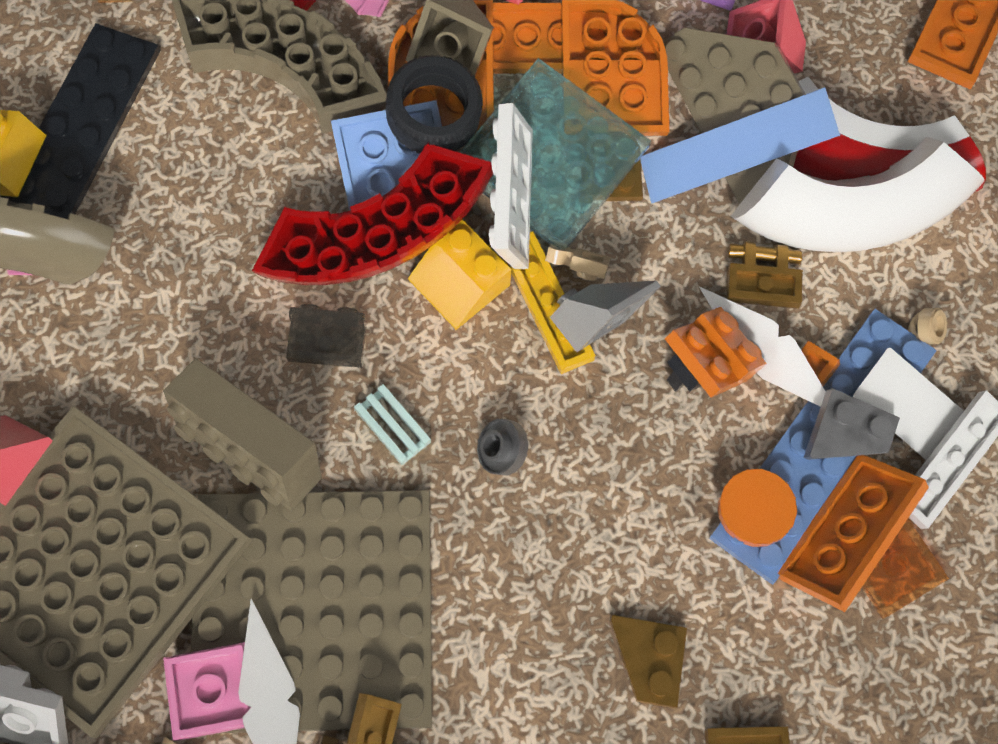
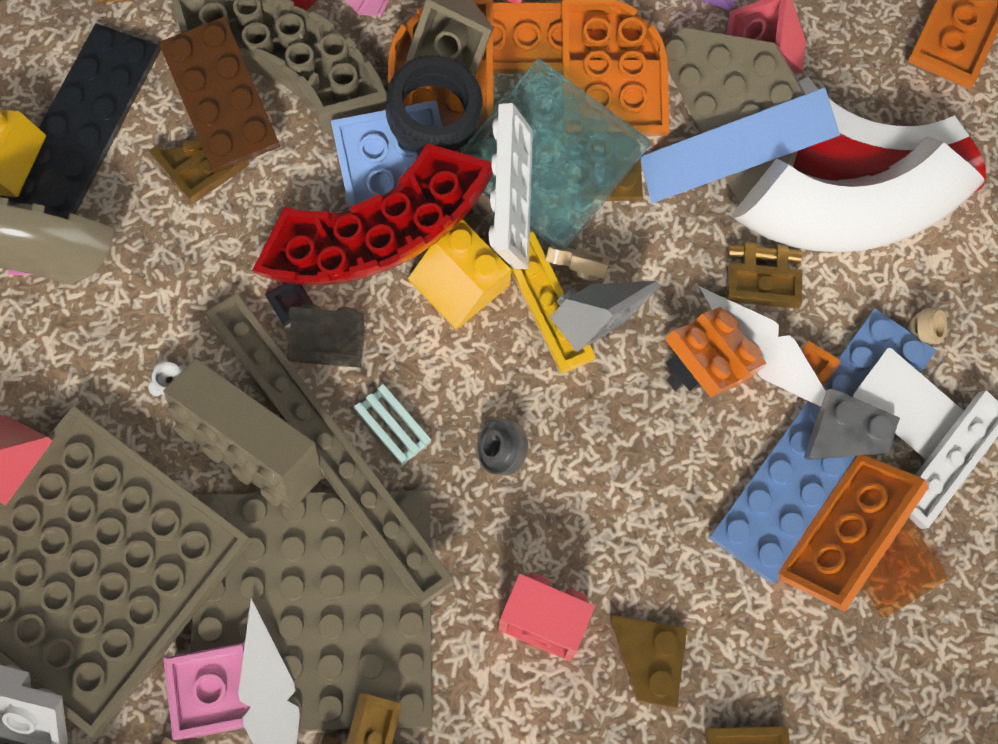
(163, 371): none -> white plate
(191, 170): none -> pearl gold wing
(219, 94): none -> reddish brown plate
(287, 296): none -> black tile
(337, 457): none -> dark tan plate
(546, 616): none -> coral brick
(757, 507): orange tile -> none

